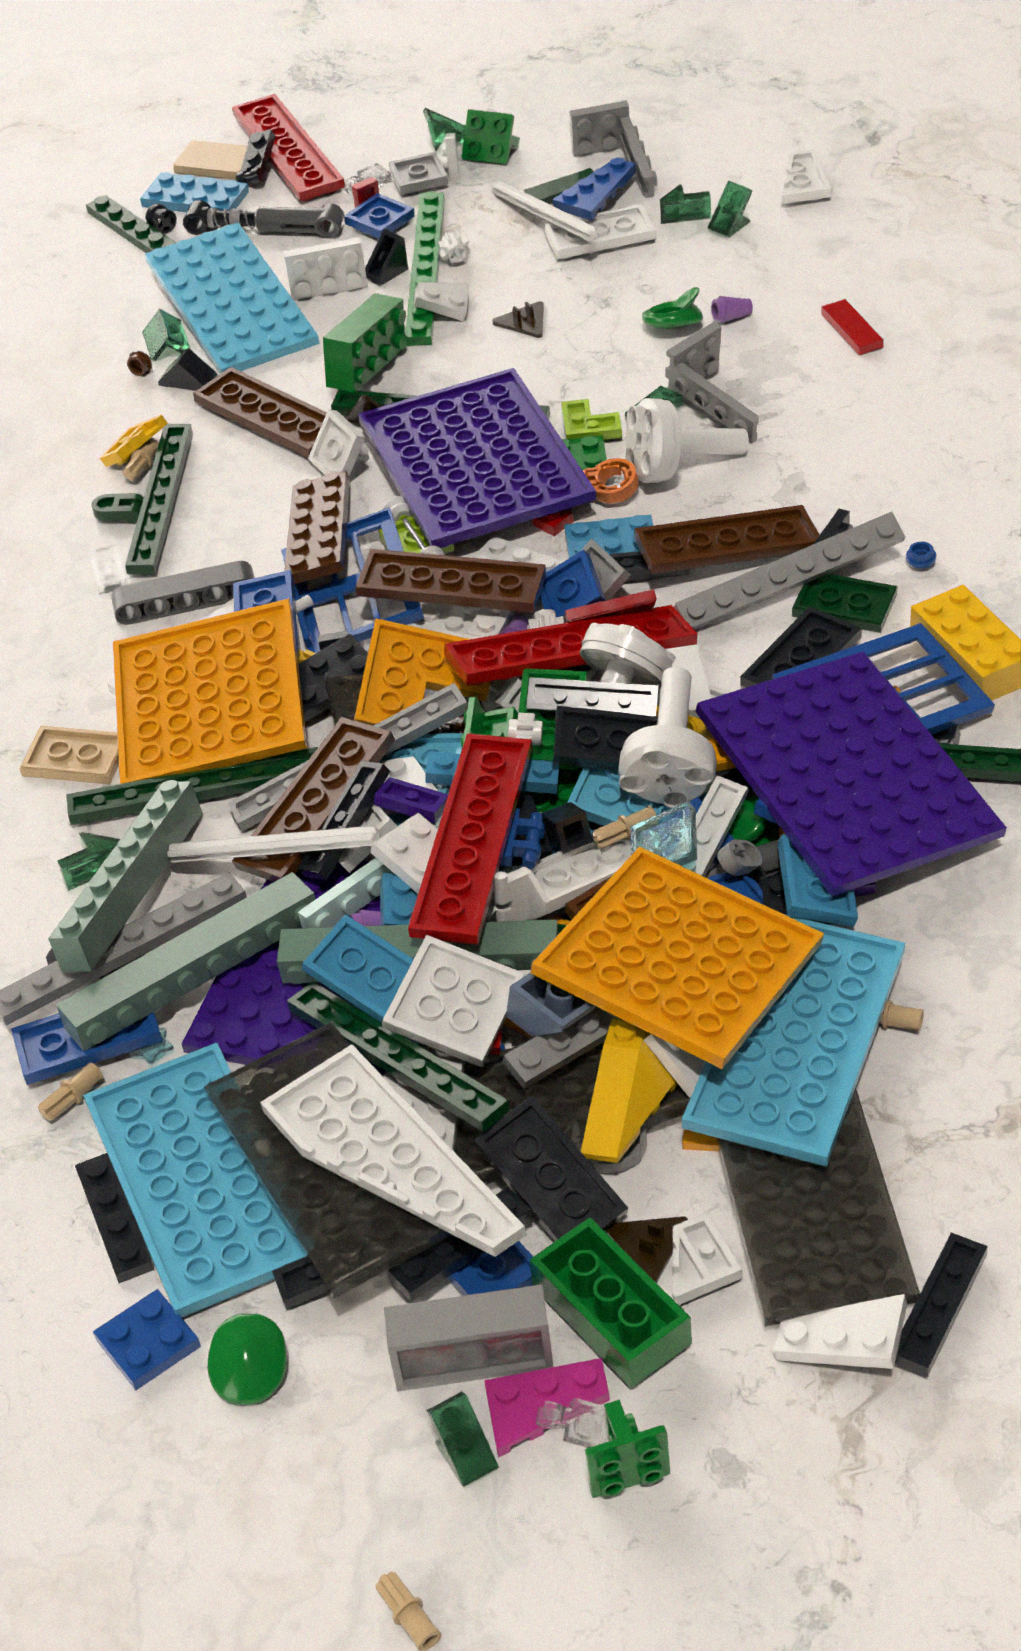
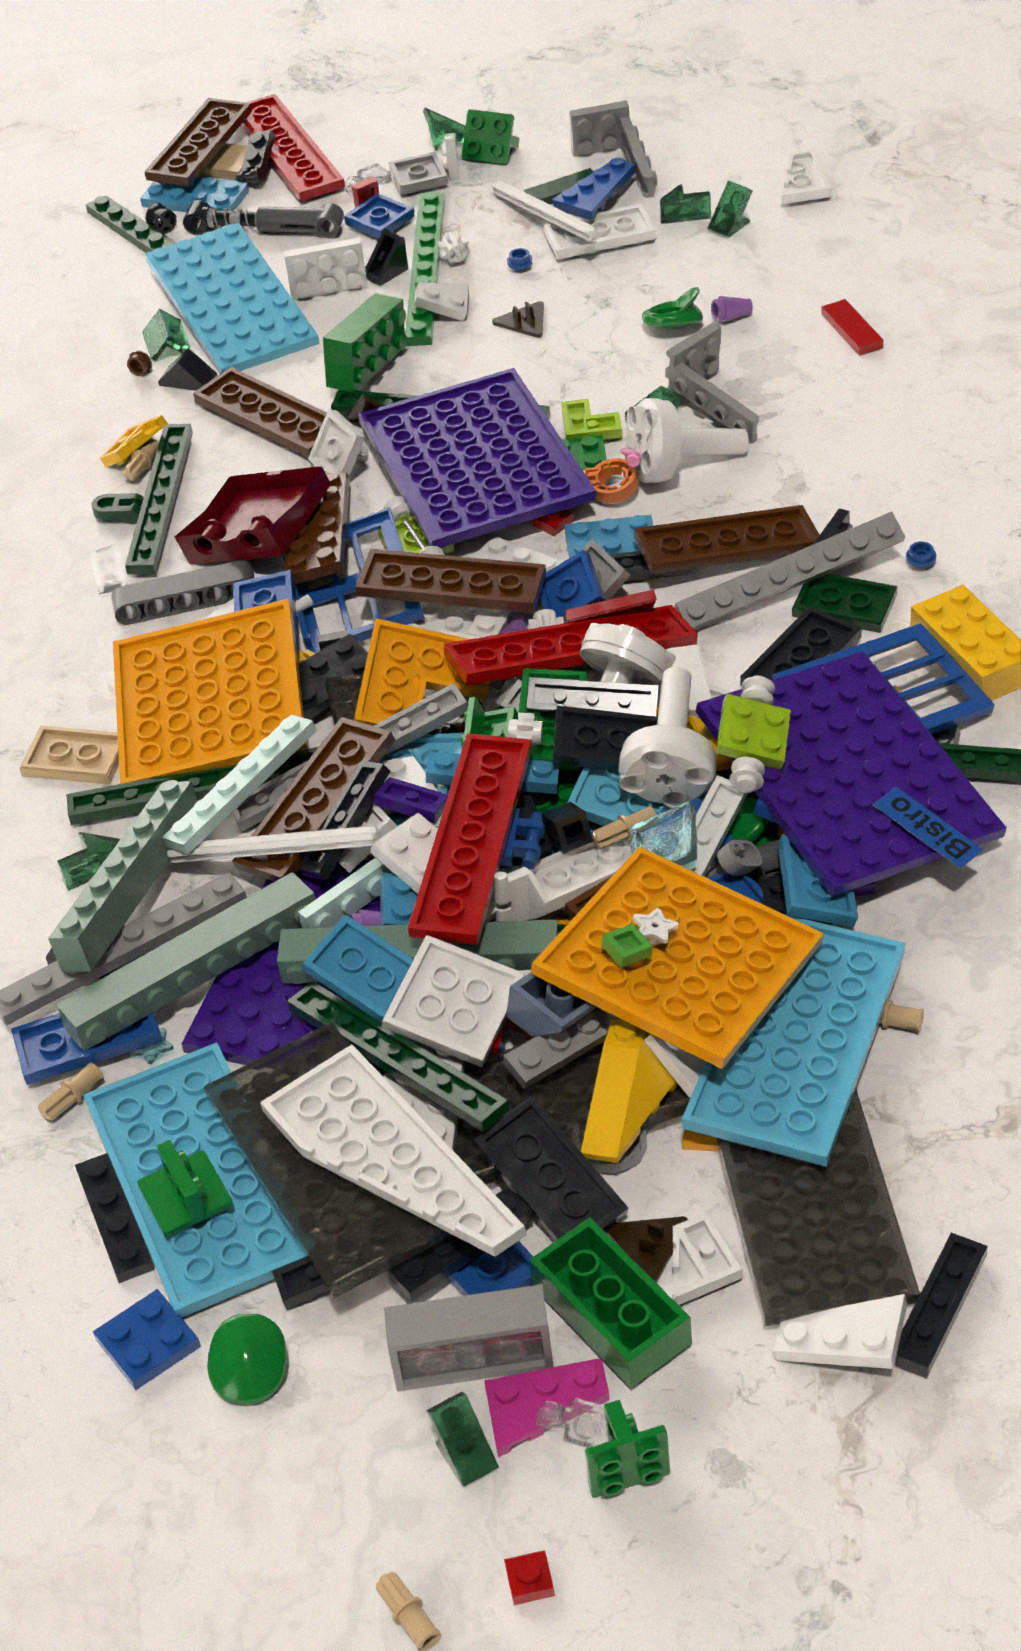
(183, 1190): none -> green bracket
(198, 142): none -> reddish brown plate
(239, 784): none -> light aqua plate
(254, 516): none -> dark red piece
(519, 259): none -> blue plate
(529, 1577): none -> red plate
(626, 945): none -> bright green plate
(632, 457): none -> bright pink helmet
(655, 926): none -> white plate
(753, 733): none -> lime plate
(928, 827): none -> blue sticker

